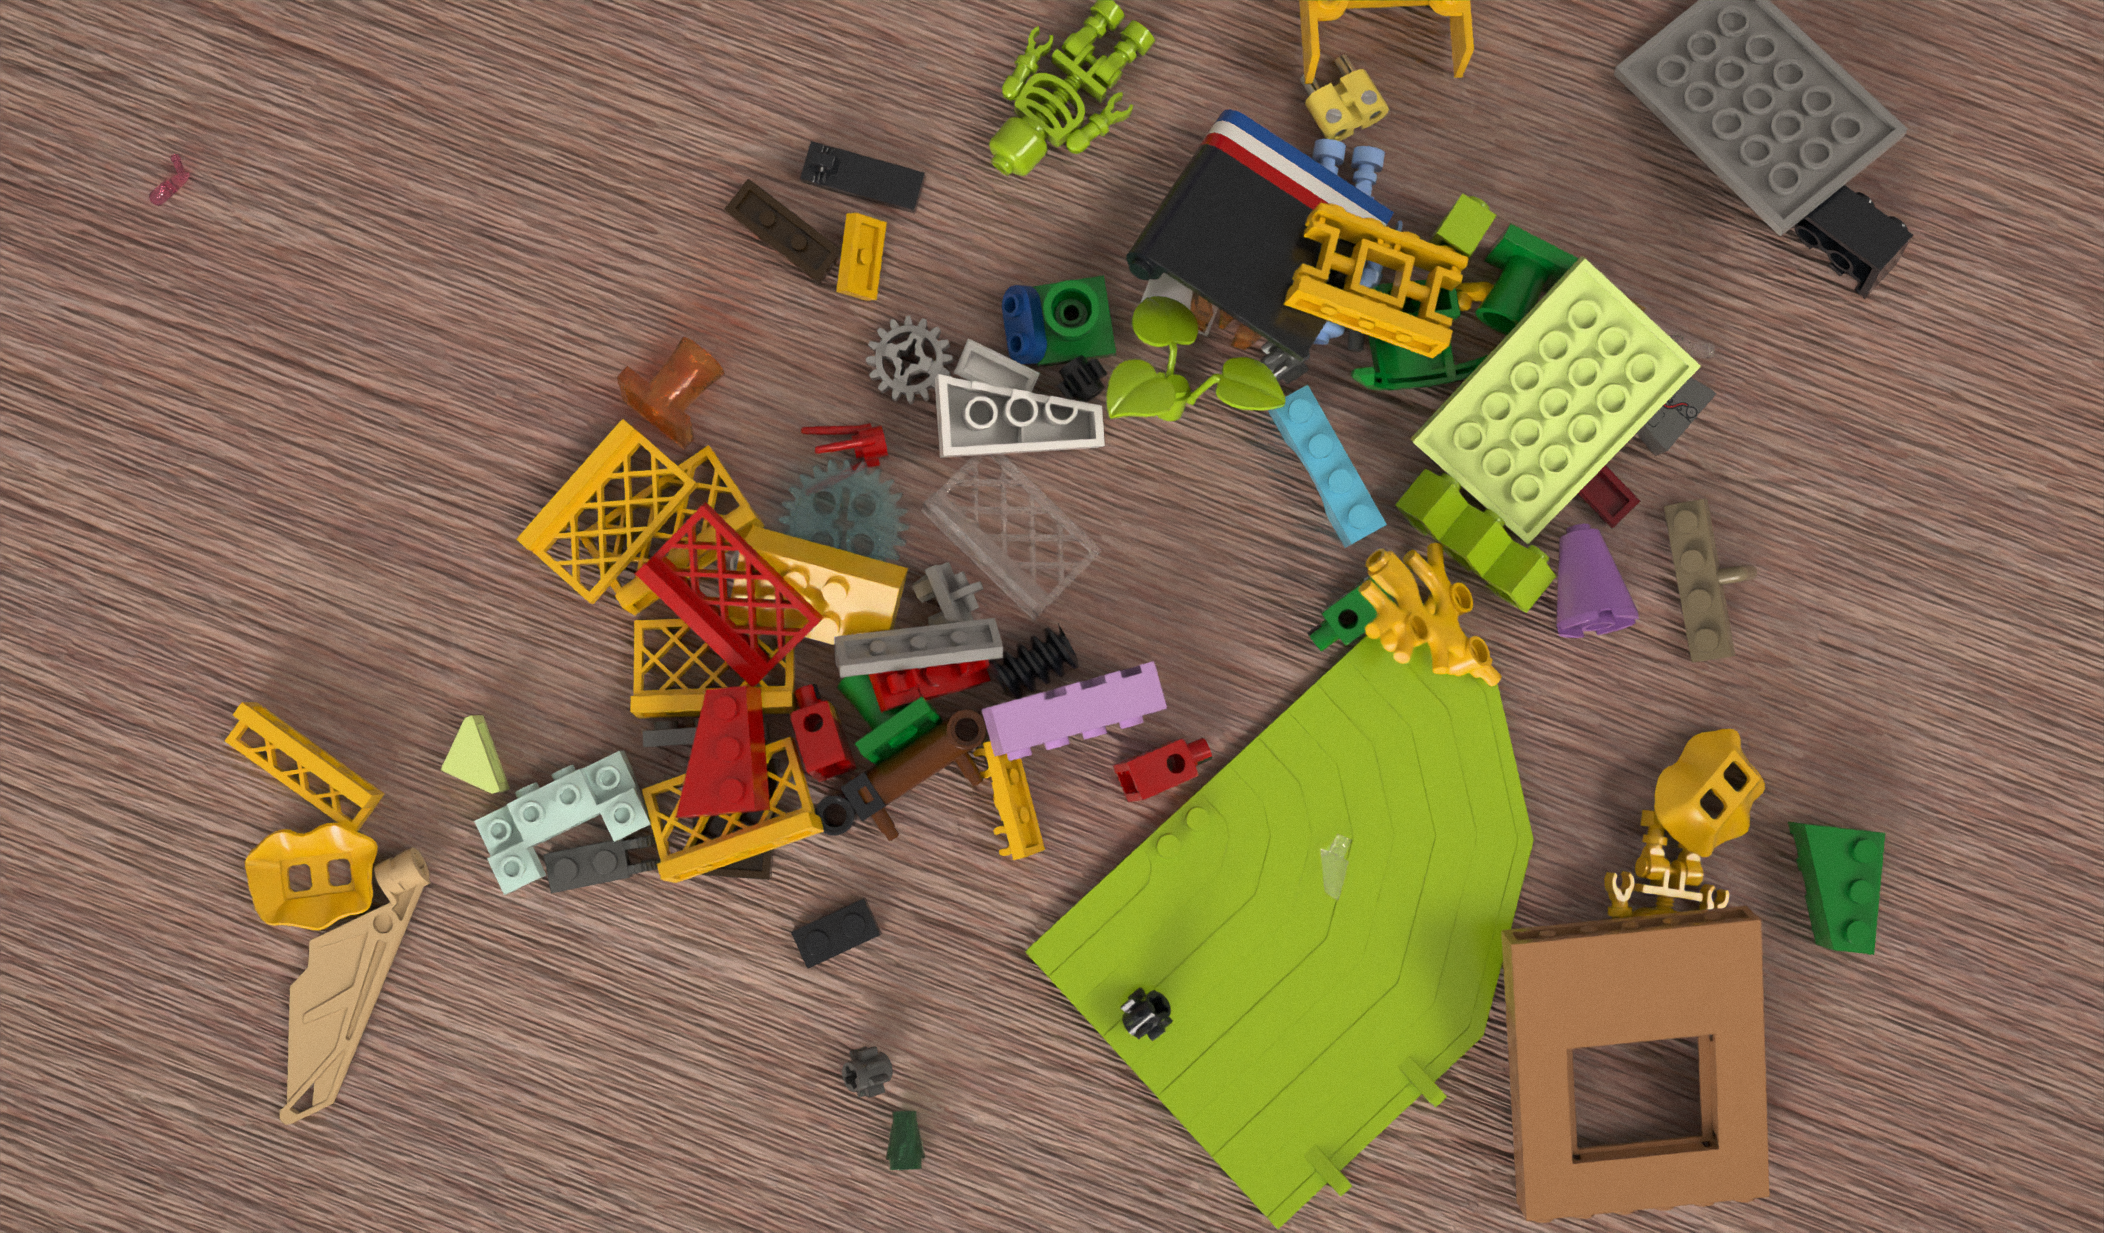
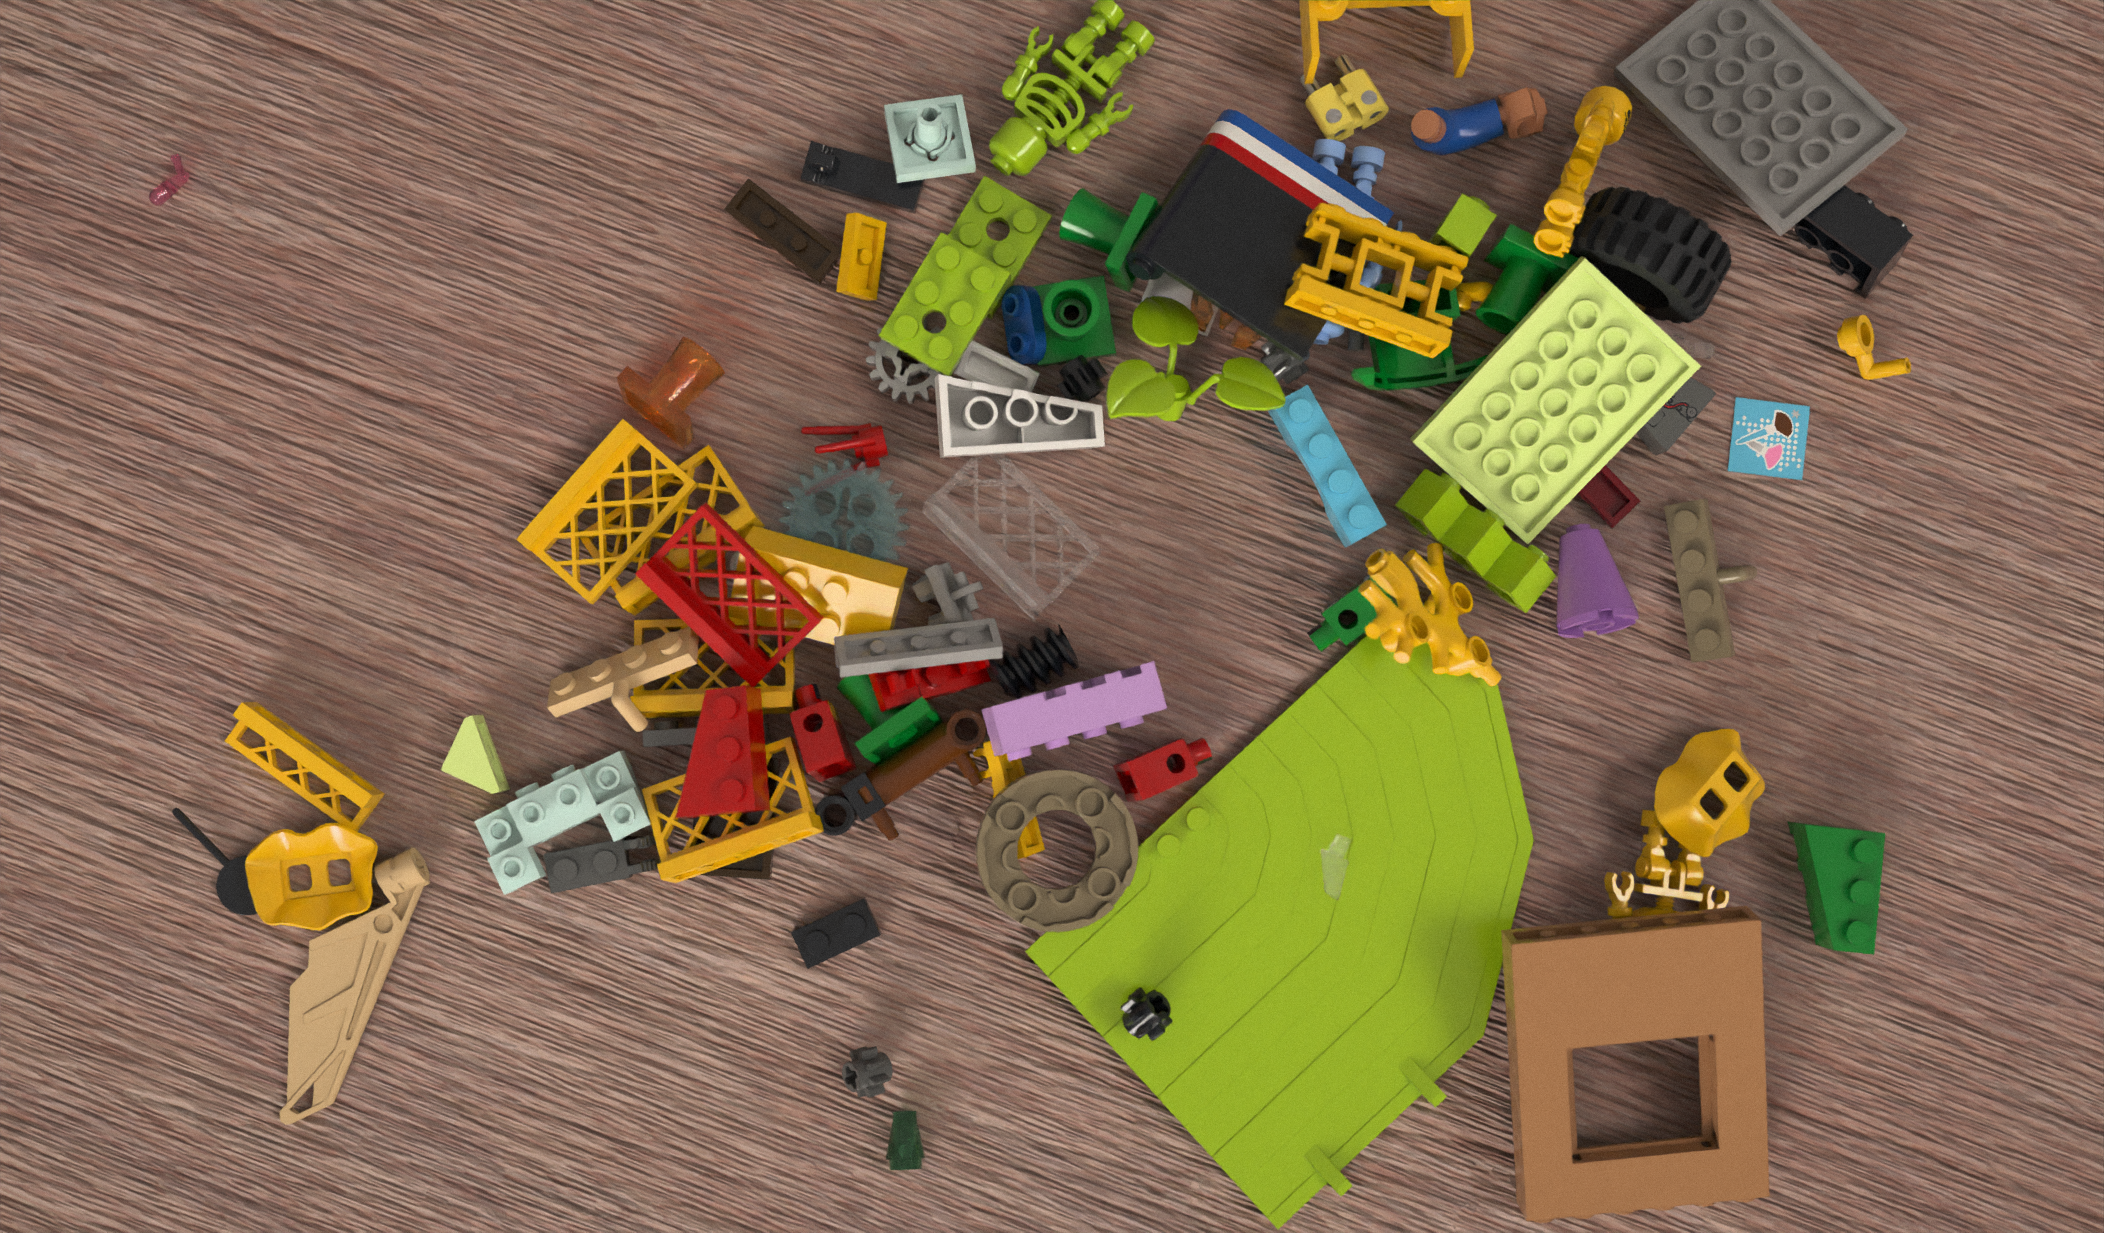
(232, 879): none -> black piece
(621, 673): none -> tan plate
(927, 125): none -> light aqua plate
(965, 277): none -> lime bracket
(1097, 890): none -> dark tan plate
(1107, 230): none -> green plant
(1463, 128): none -> piece
(1599, 123): none -> yellow piece
(1652, 252): none -> black tyre
(1768, 438): none -> medium azure sticker
(1857, 339): none -> yellow plate

